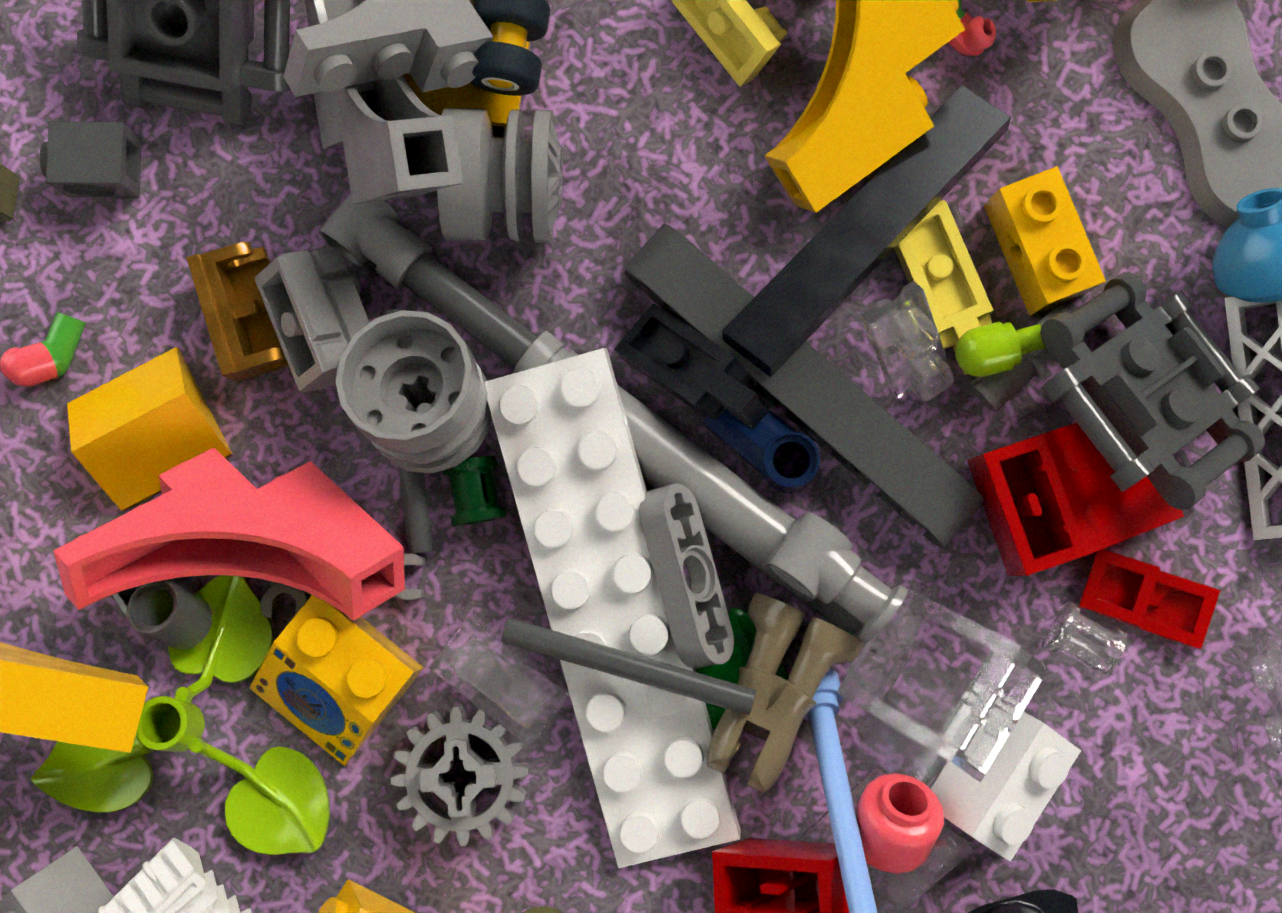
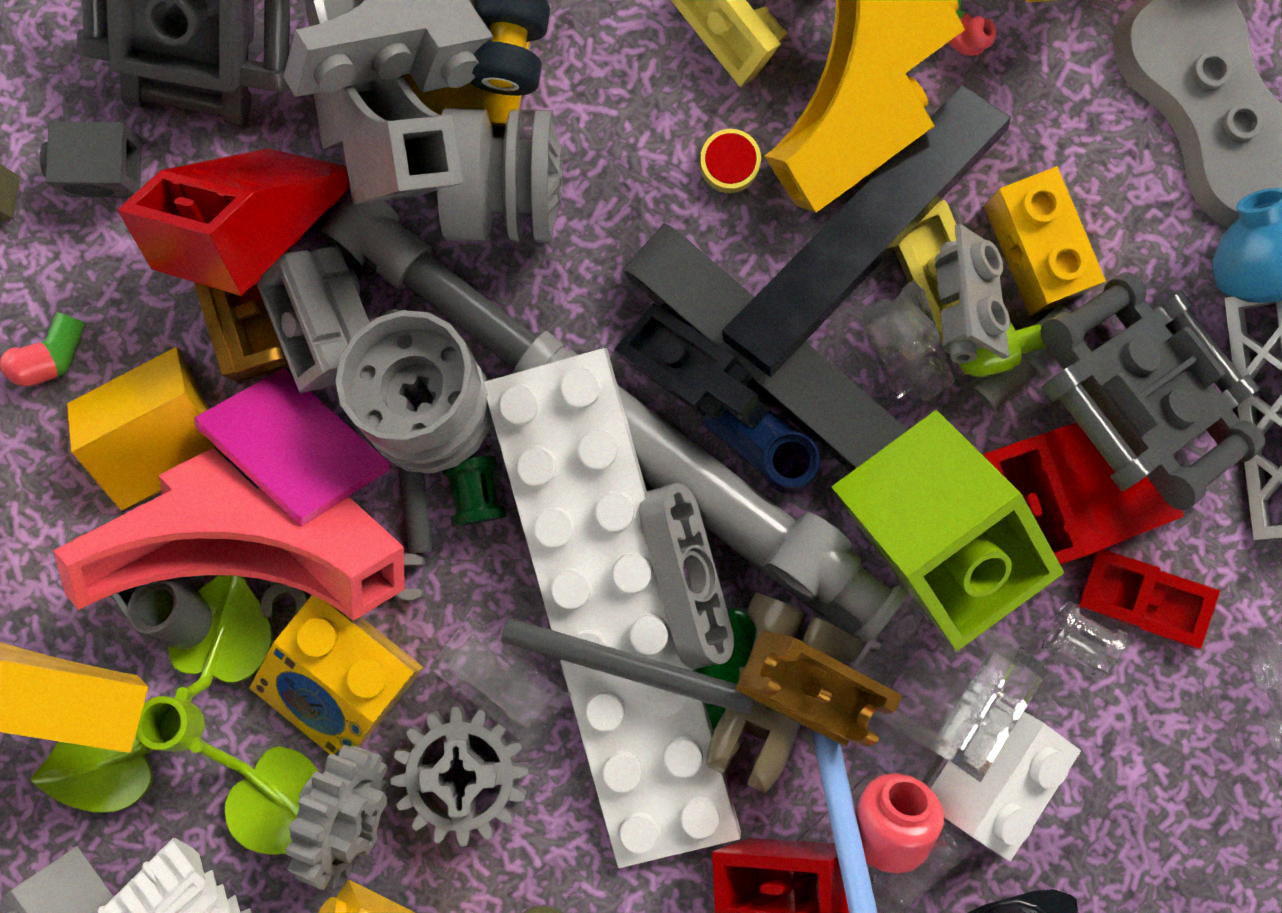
(230, 214): none -> red slope
(292, 446): none -> dark pink piece
(337, 817): none -> light grey gear
(730, 161): none -> red tile
(815, 689): none -> pearl gold hinge
(950, 528): none -> lime slope
(971, 272): none -> light grey hinge

